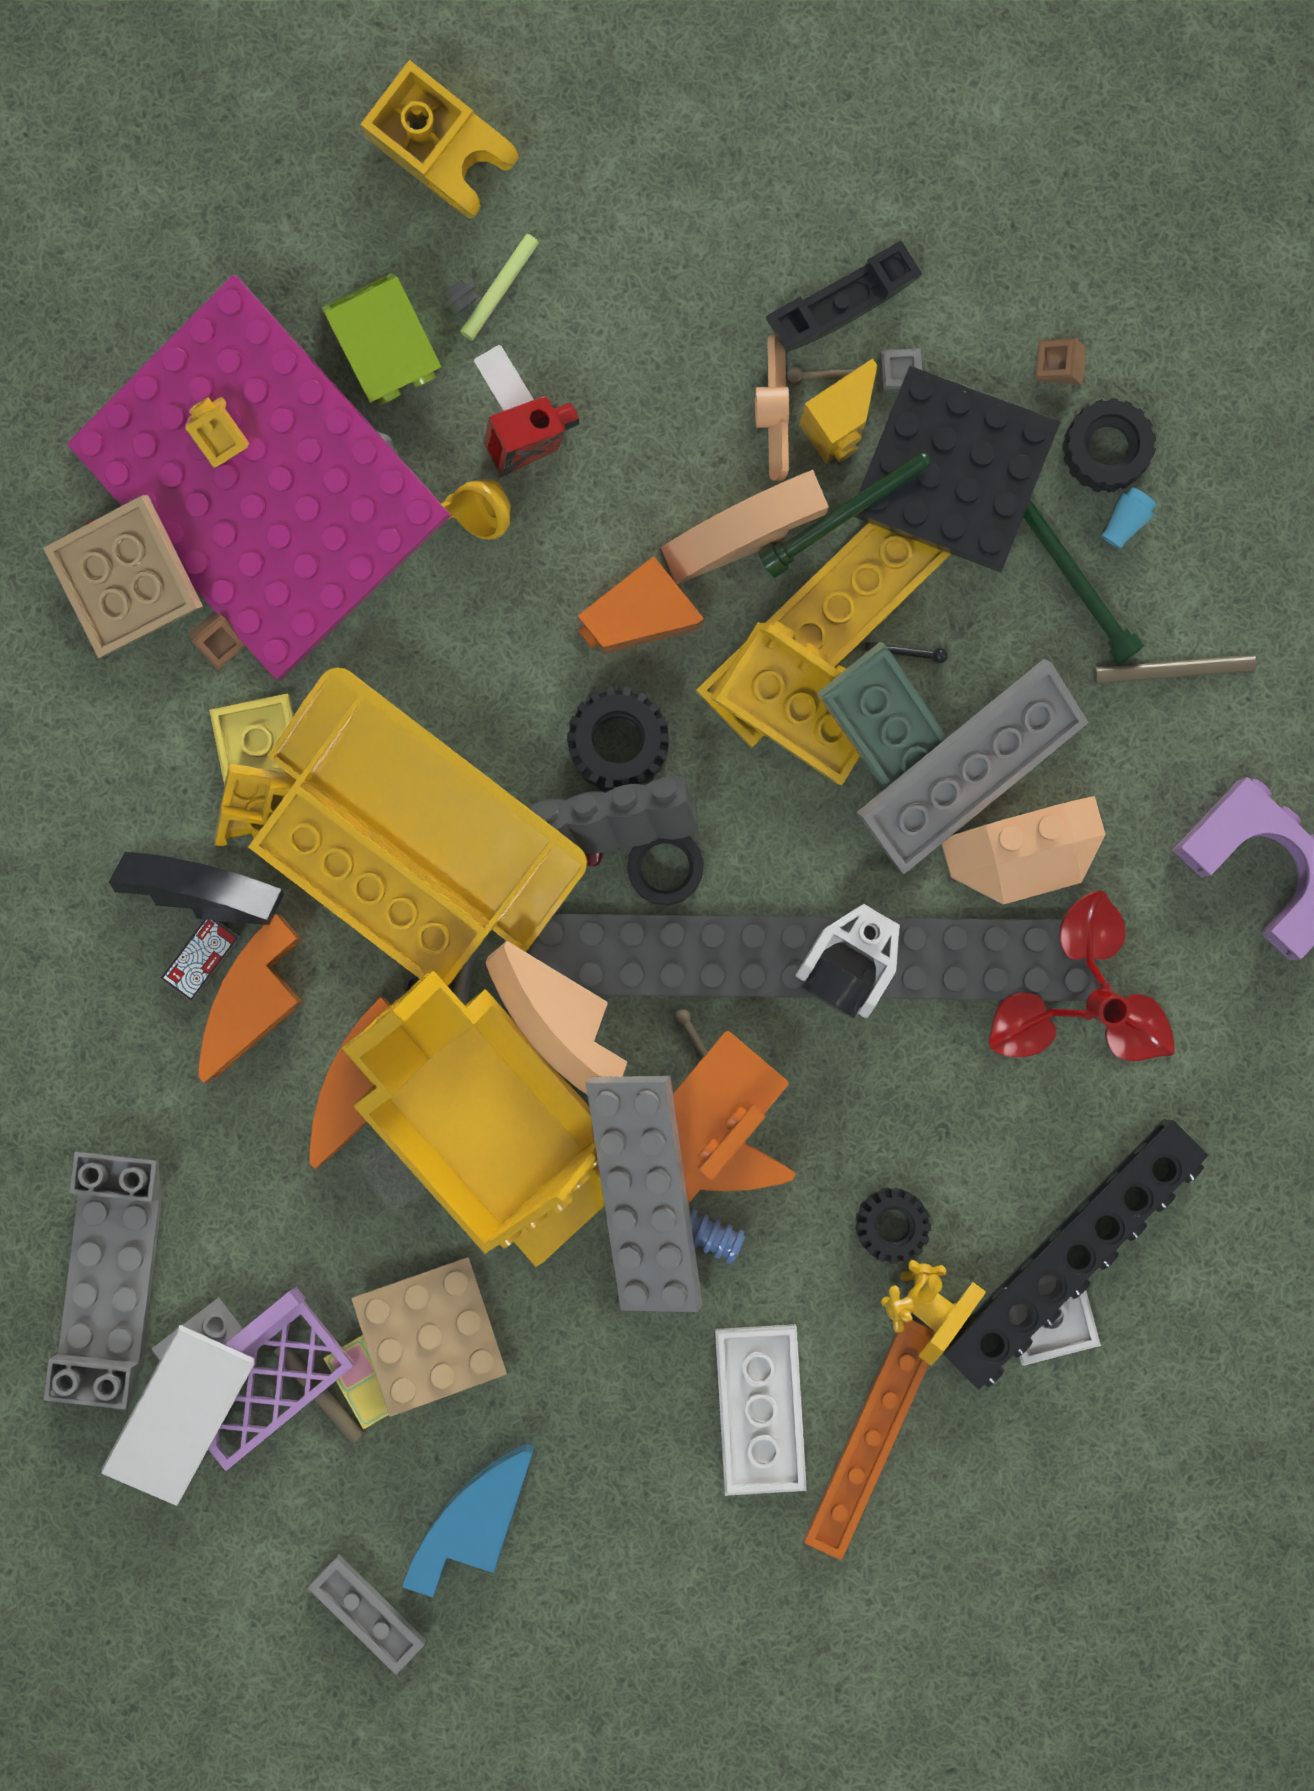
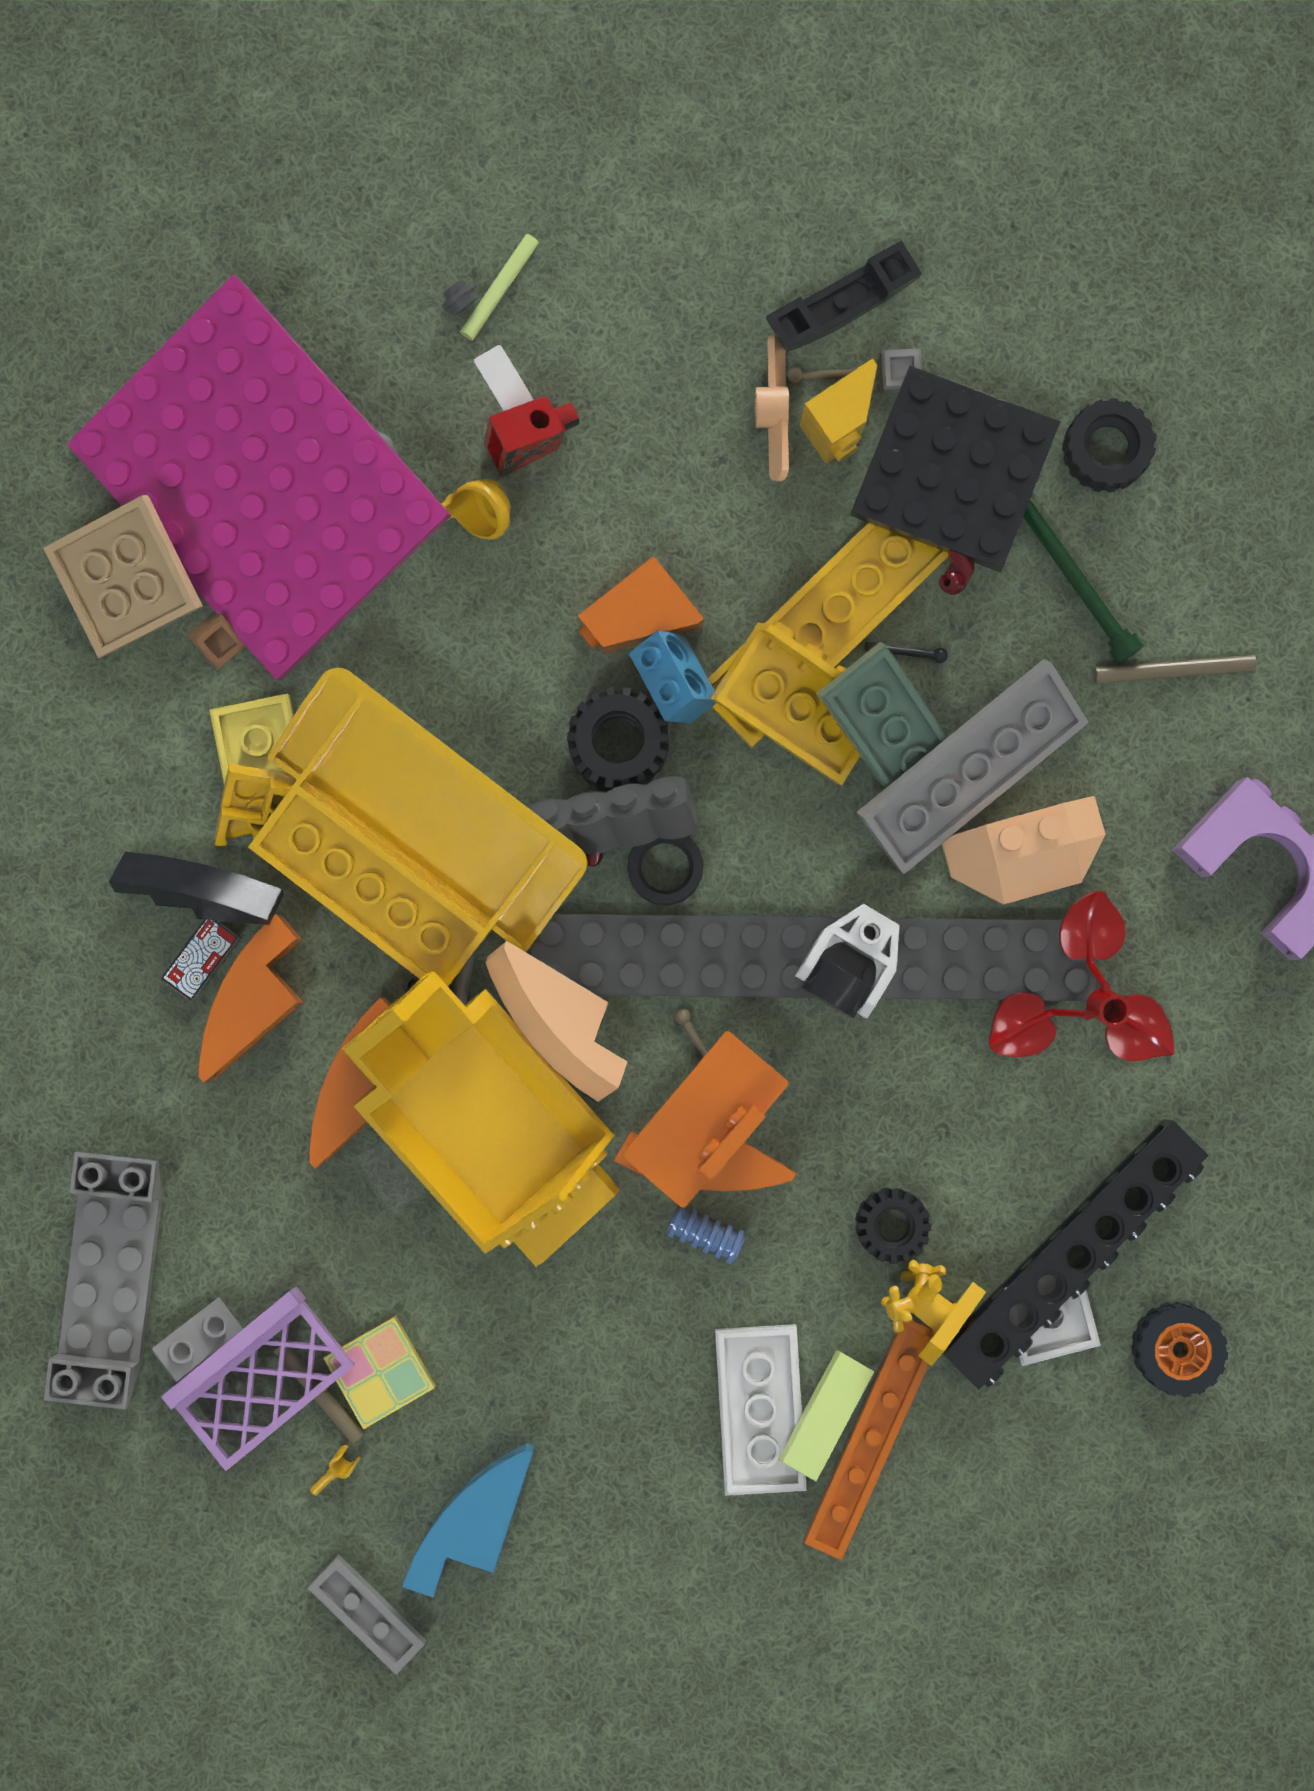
(178, 1415): white tile -> none
(215, 431): yellow bracket -> none
(337, 1468): none -> yellow hand
(382, 339): lime slope -> none
(428, 1336): tan plate -> none
(445, 146): yellow brick -> none
(644, 1193): light grey plate -> none
(673, 676): none -> dark azure brick
(745, 527): light nougat slope -> none
(779, 556): dark green piece -> none
(826, 1415): none -> yellowish green tile
(957, 574): none -> dark red arm
(1061, 361): medium nougat slope -> none
(1128, 517): medium azure cone -> none
(1201, 1340): none -> black wheel

